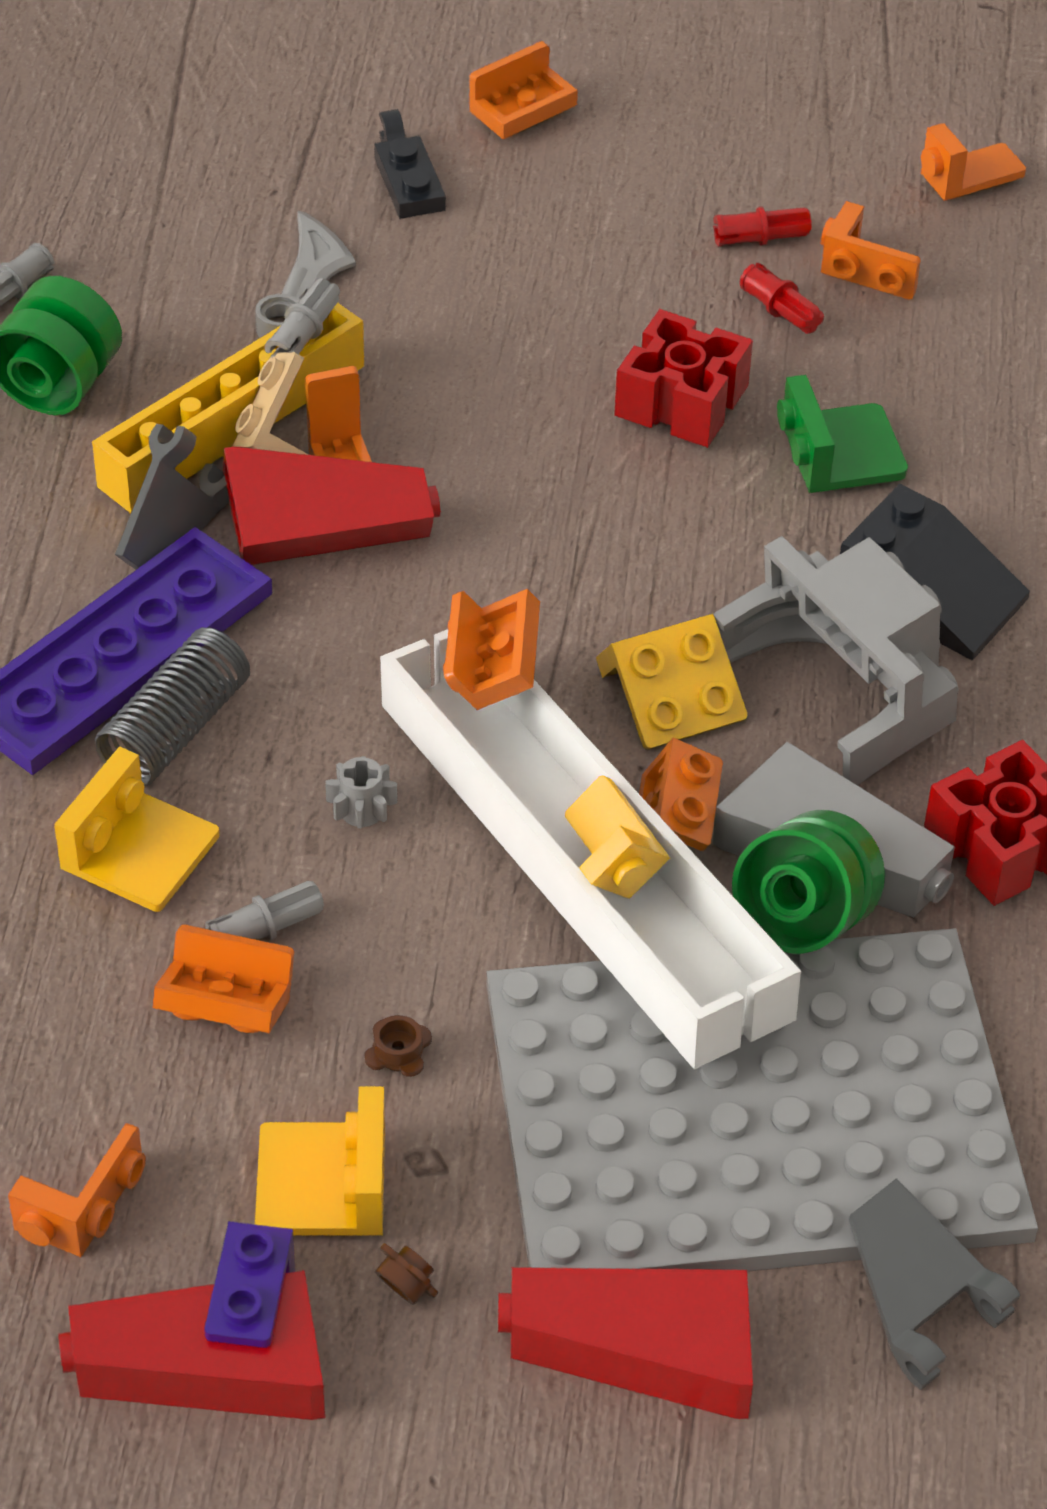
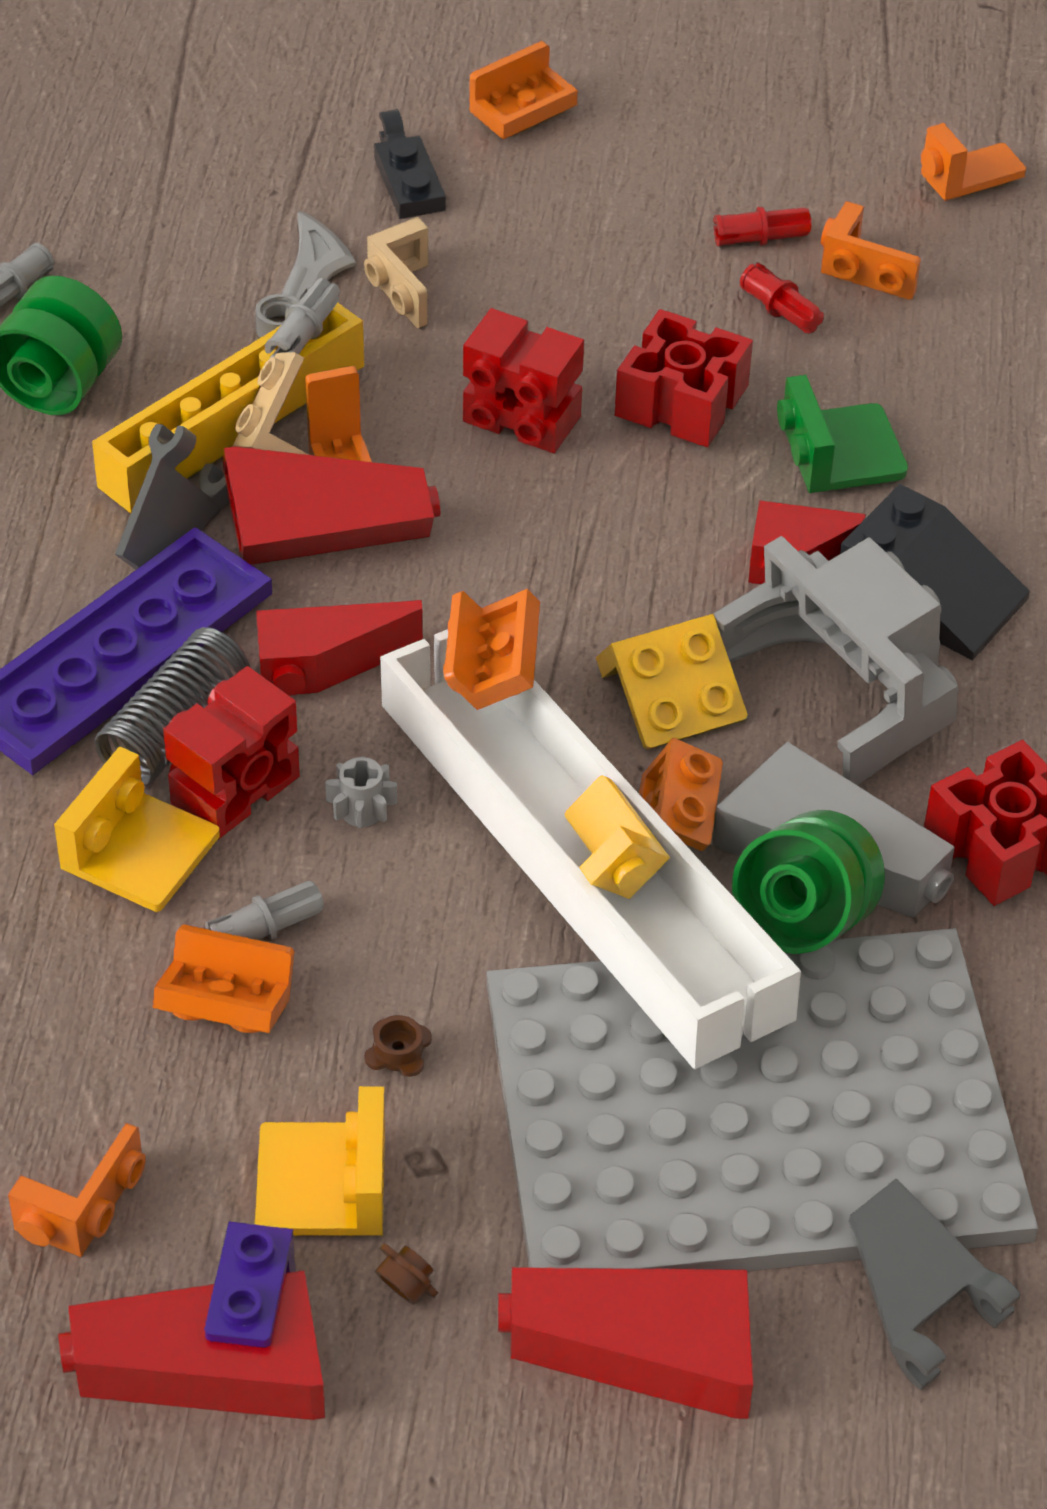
(232, 750): none -> red brick
(329, 644): none -> red slope
(390, 264): none -> tan bracket
(522, 380): none -> red brick
(803, 527): none -> red slope

